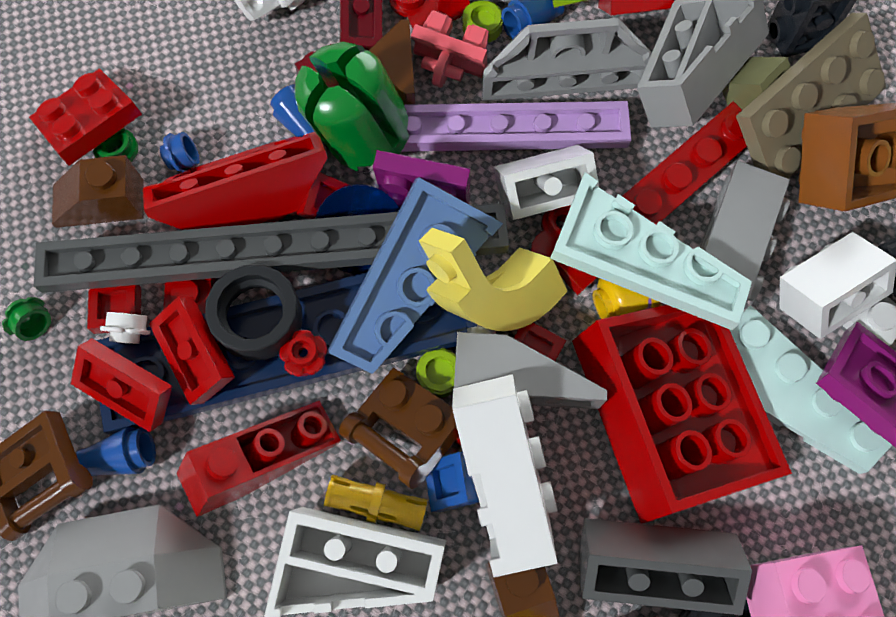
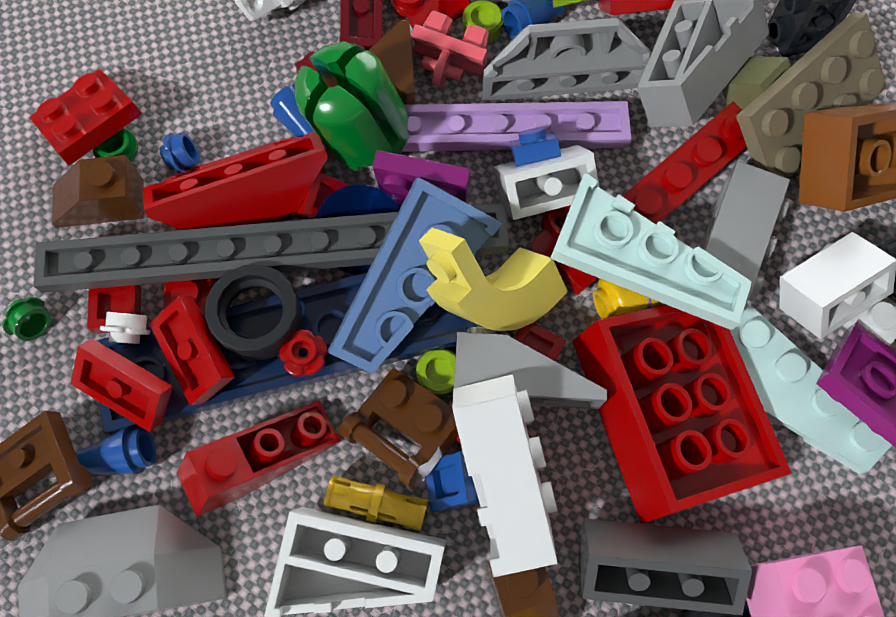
(534, 146): none -> blue plate

